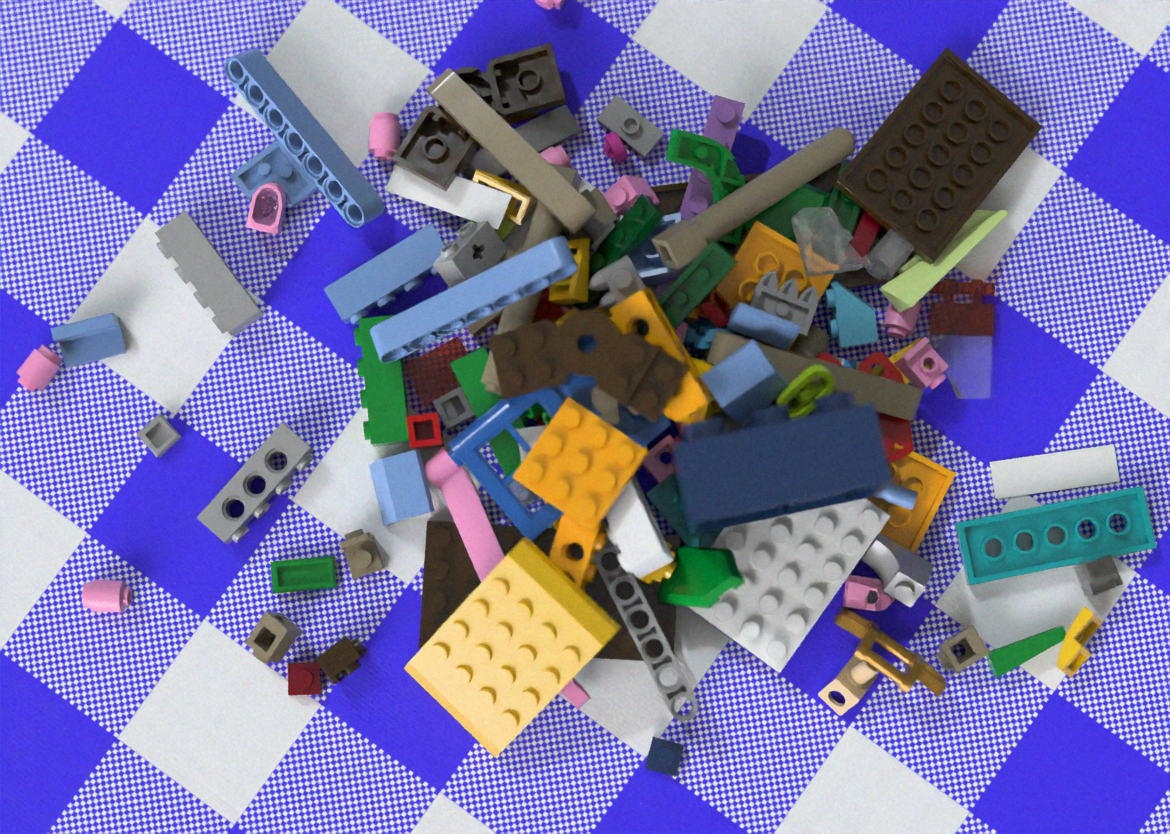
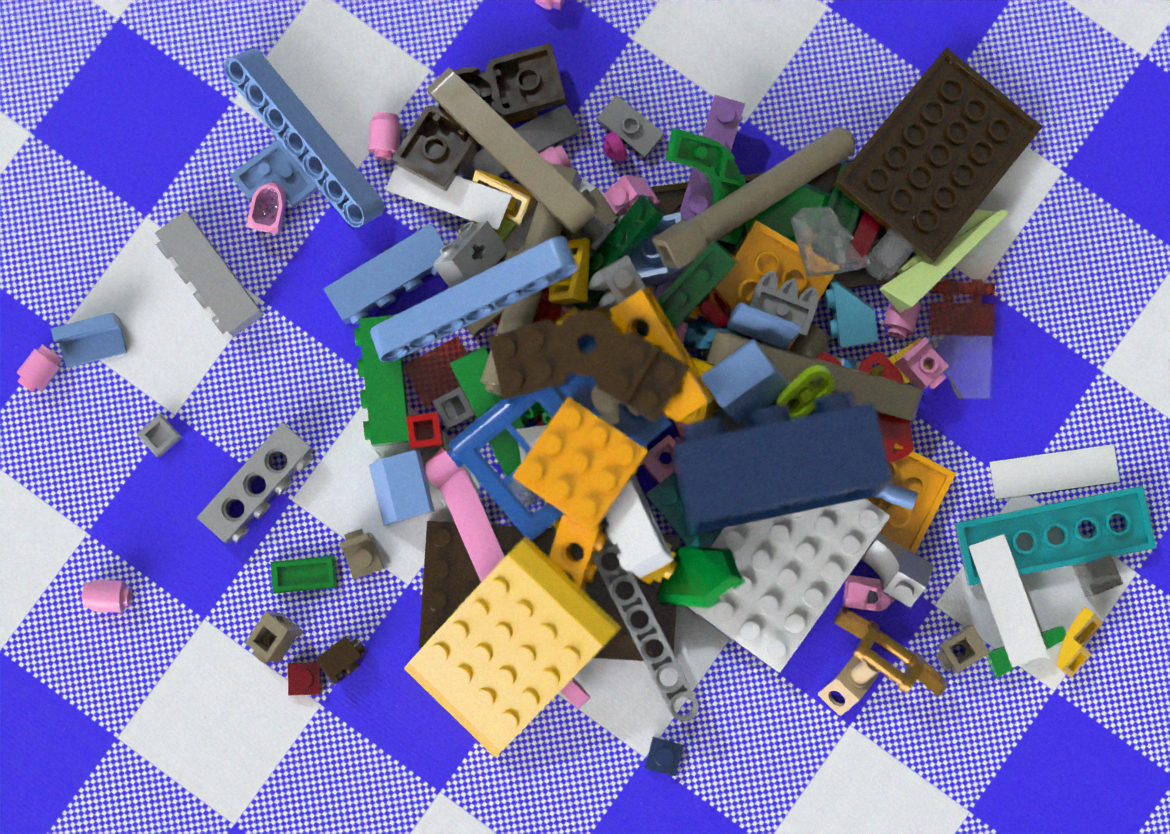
(1008, 600): none -> white sticker

